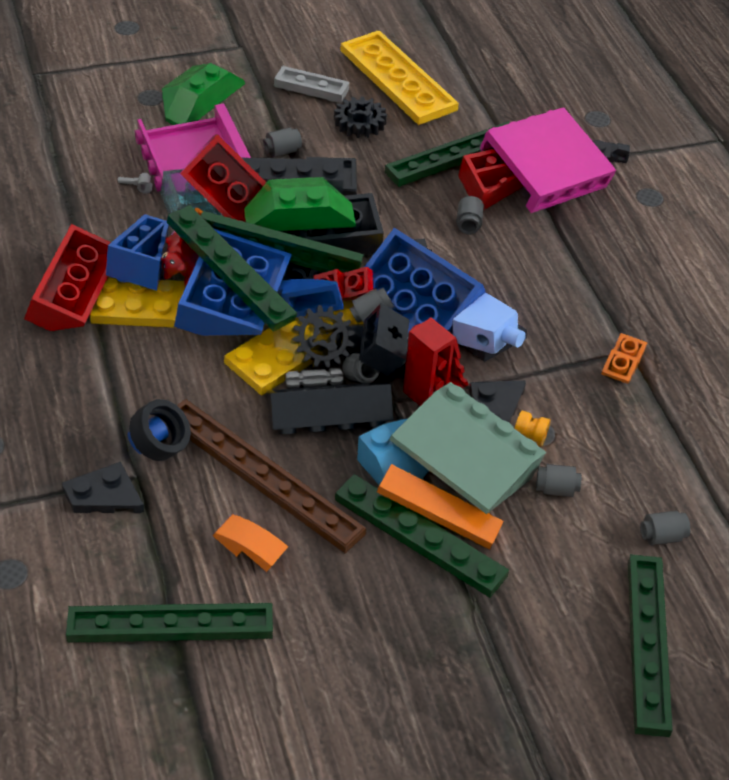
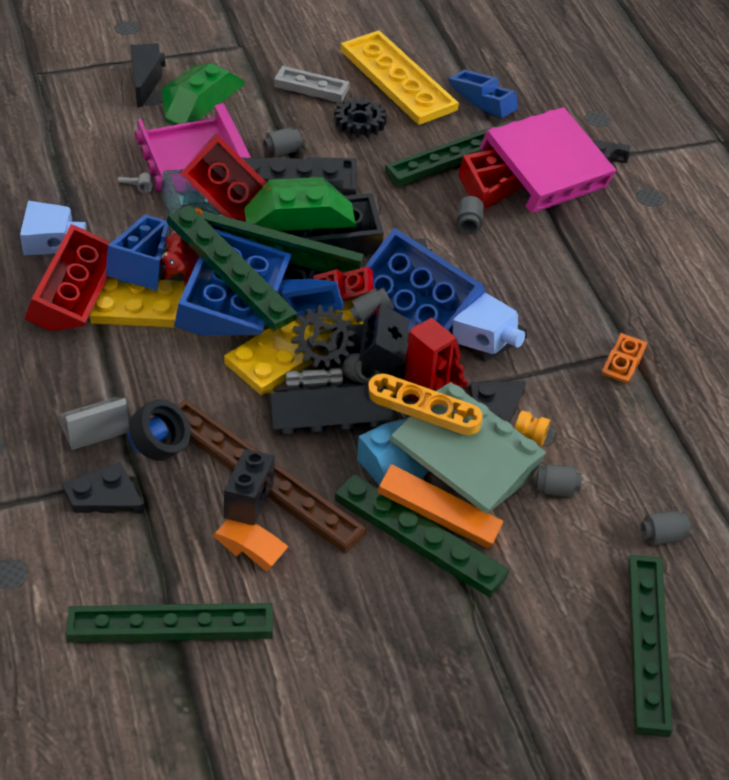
(45, 227): none -> light blue torso
(95, 422): none -> light grey slope
(146, 69): none -> black slope
(249, 487): none -> black brick
(427, 399): none -> light orange beam
(485, 92): none -> blue slope

